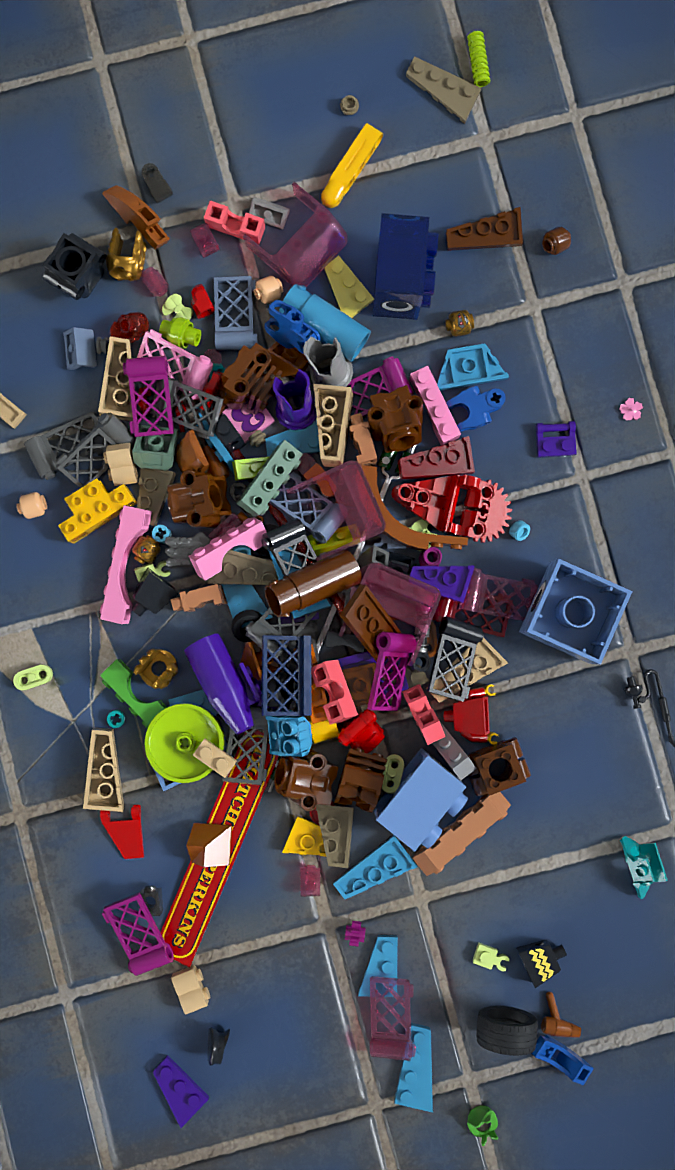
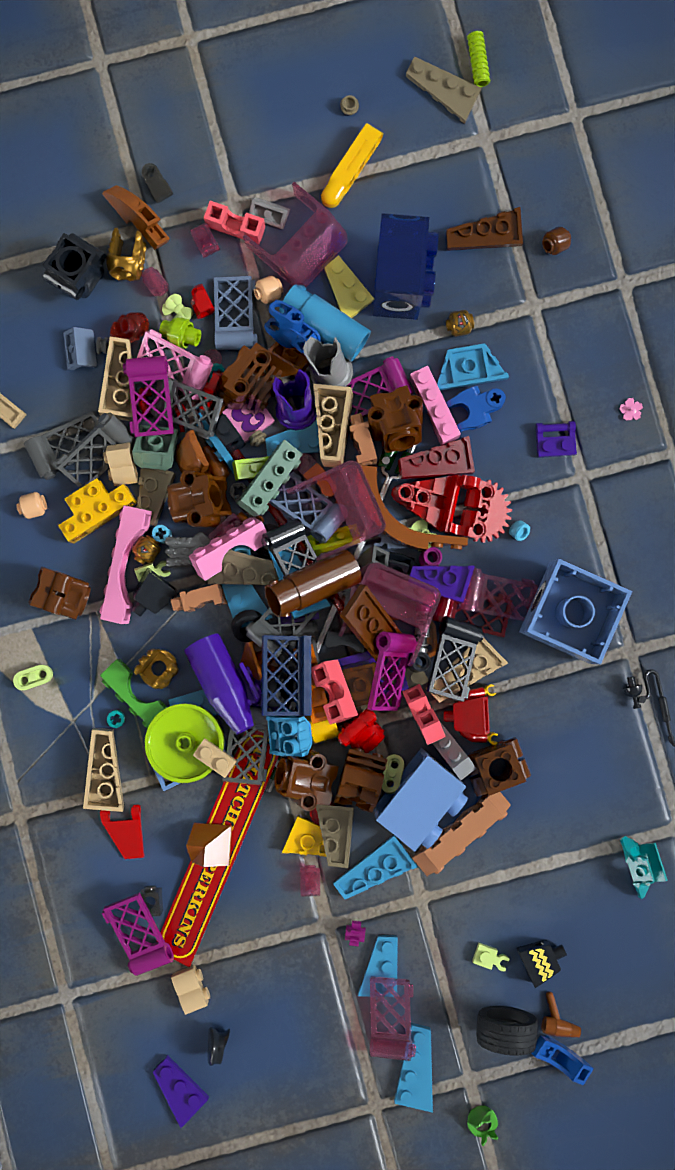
(60, 593): none -> reddish brown piece

